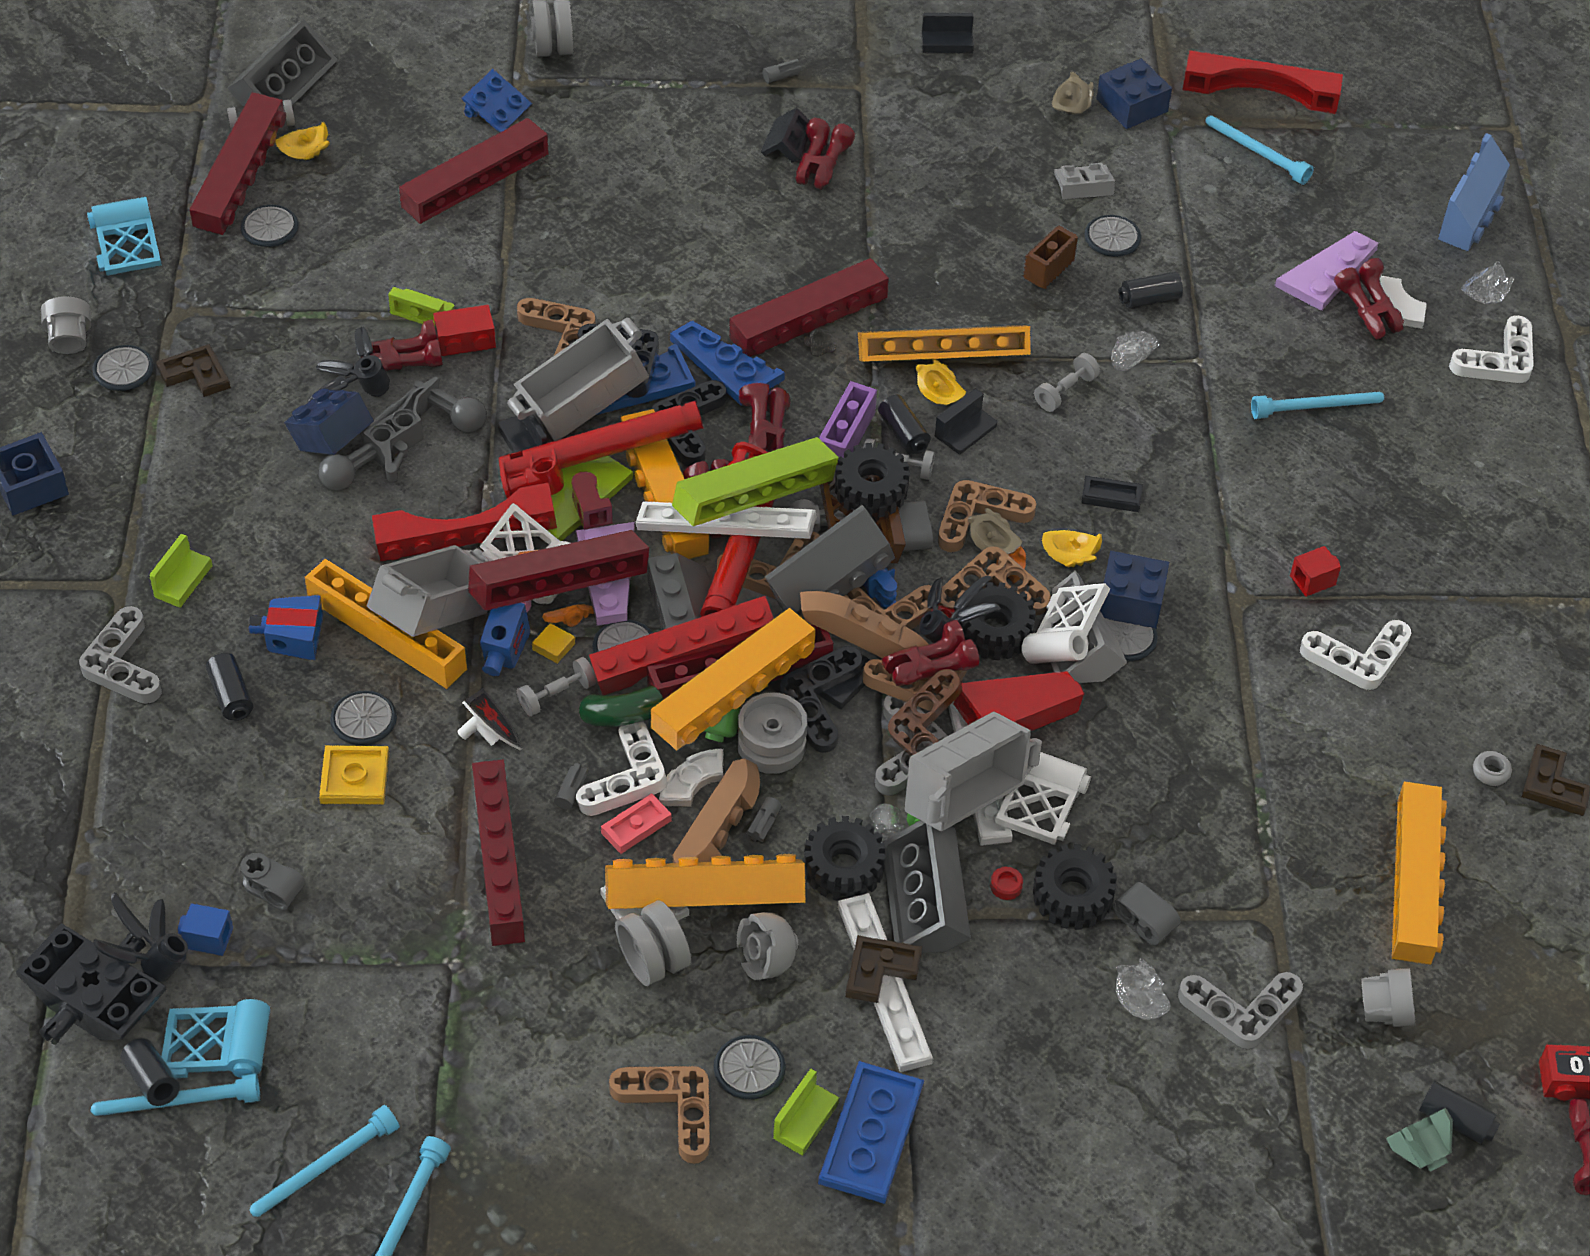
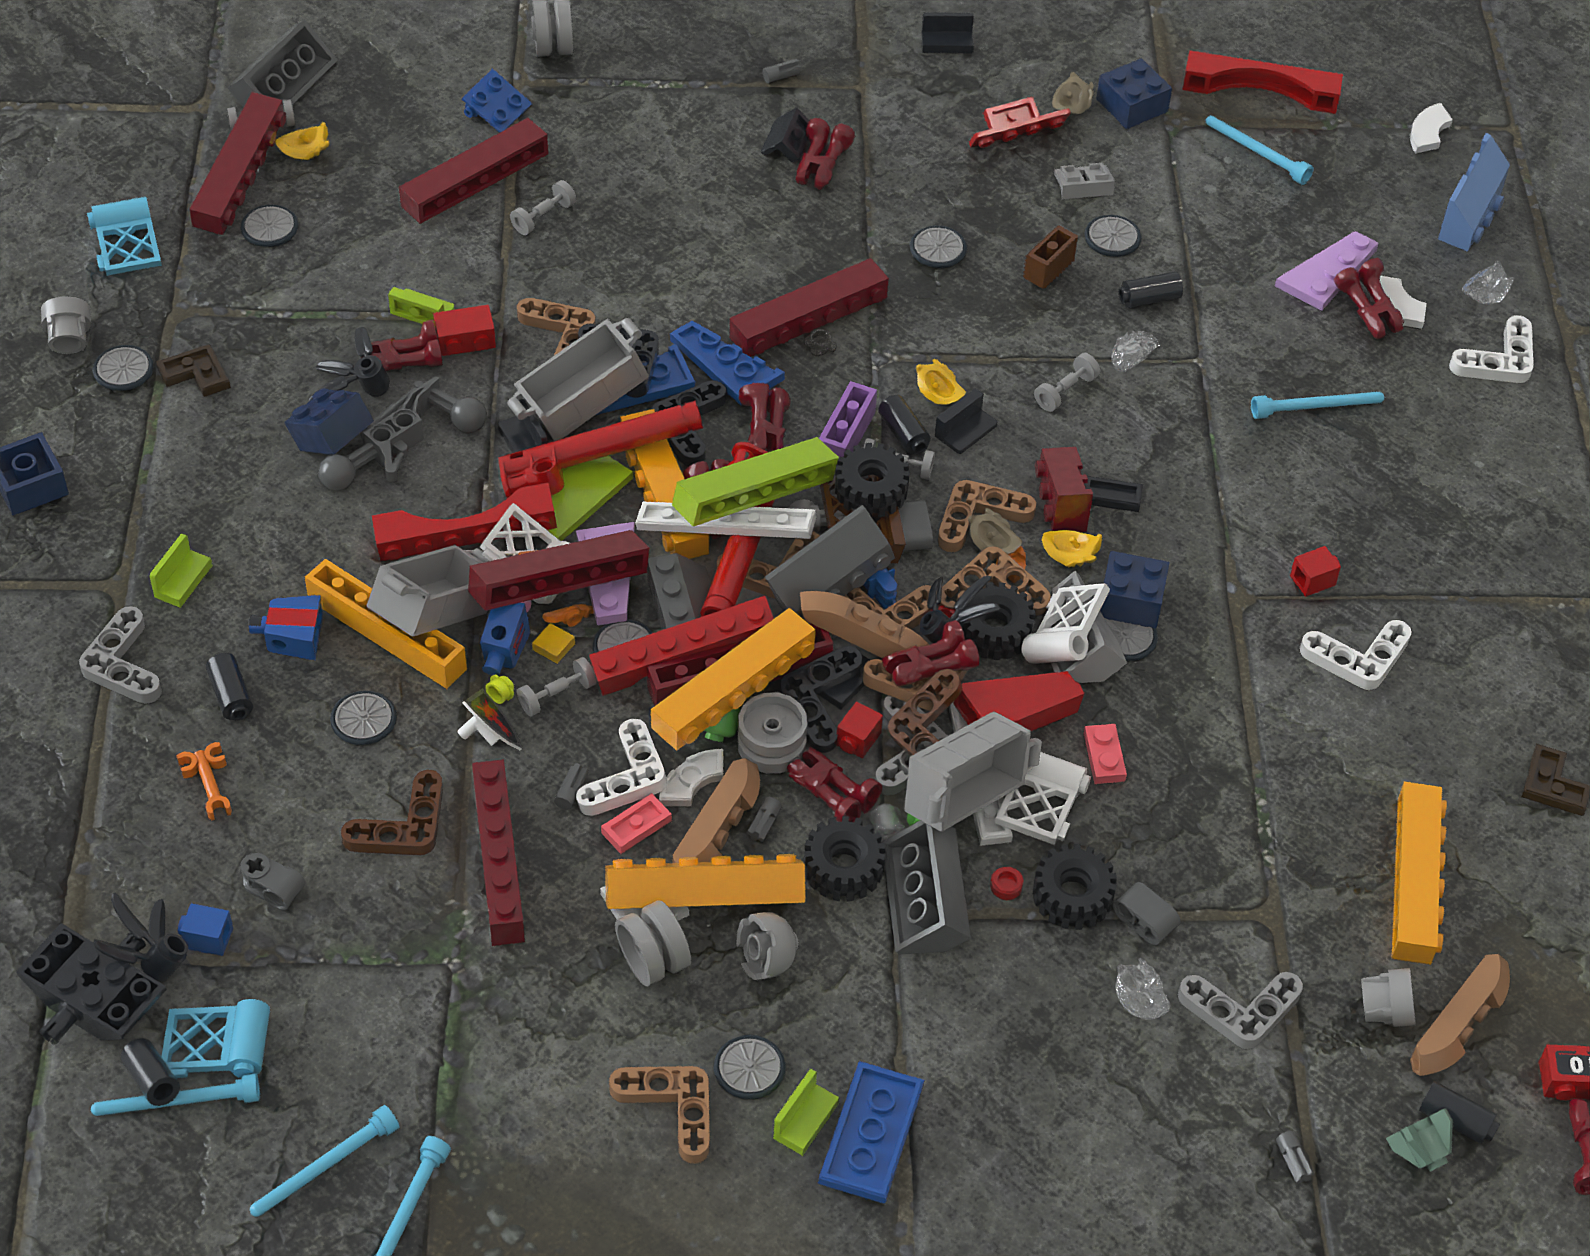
(203, 762): none -> orange bar
(354, 775): yellow tile -> none
(406, 831): none -> reddish brown beam
(500, 689): none -> neon yellow plate
(523, 220): none -> light grey wheel
(590, 508): dark red leg -> none
(619, 709): dark green cylinder -> none
(820, 771): none -> dark red piece
(859, 730): none -> red brick
(878, 958): dark brown tile -> none
(894, 1002): white tile -> none
(938, 246): none -> light grey wheel
(944, 343): light orange brick -> none
(1014, 119): none -> red bracket
(1064, 489): none -> dark red wedge
(1105, 753): none -> coral plate
(1295, 1156): none -> dark grey piece
(1427, 127): none -> white tile
(1451, 1030): none -> medium nougat brick
(1487, 776): light grey piece -> none

